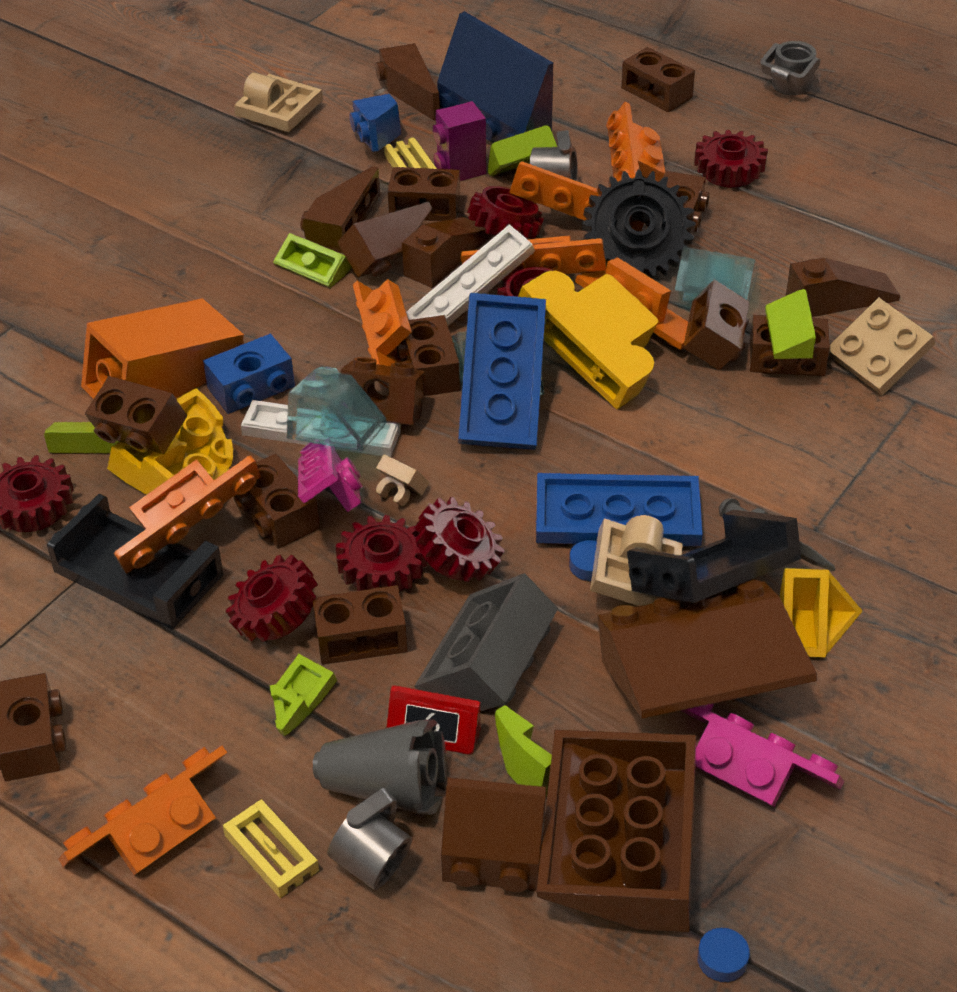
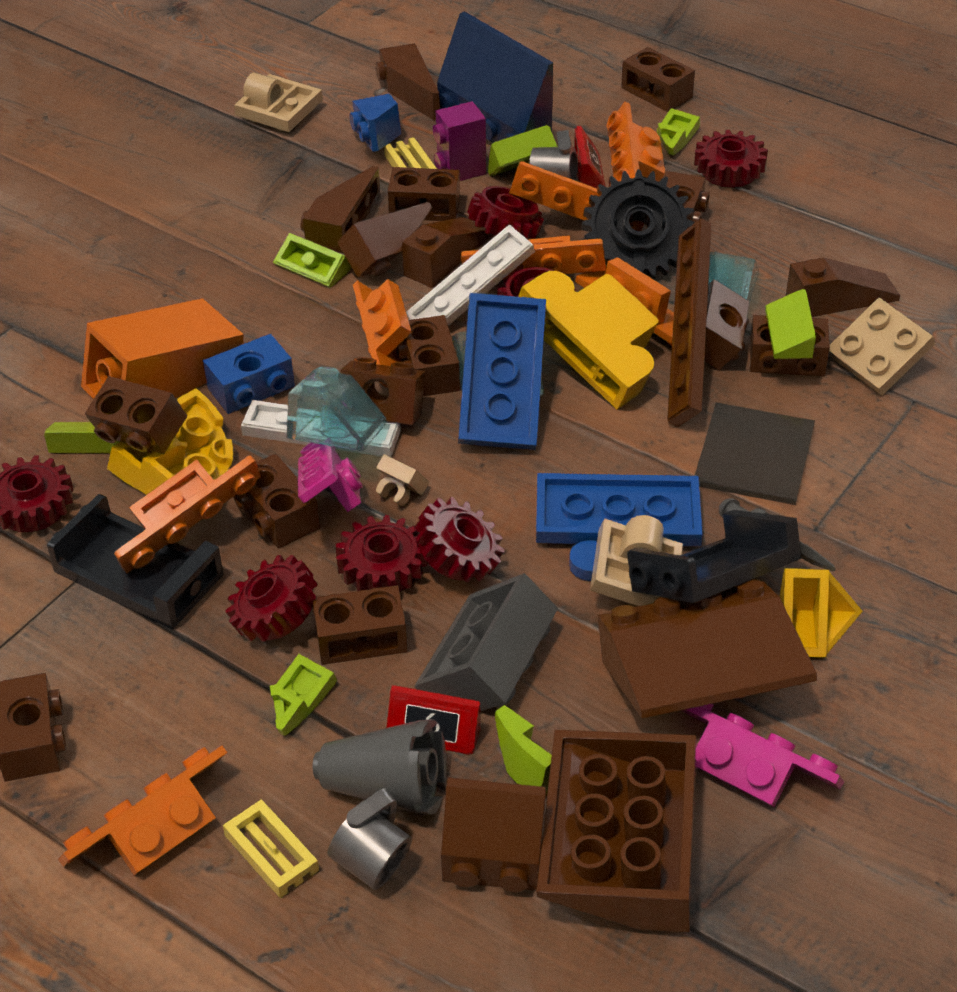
(589, 161): none -> red slope
(677, 130): none -> lime slope
(689, 323): none -> reddish brown tile
(723, 954): blue tile -> none
(755, 453): none -> clear smoke piece
(792, 66): flat silver piece -> none

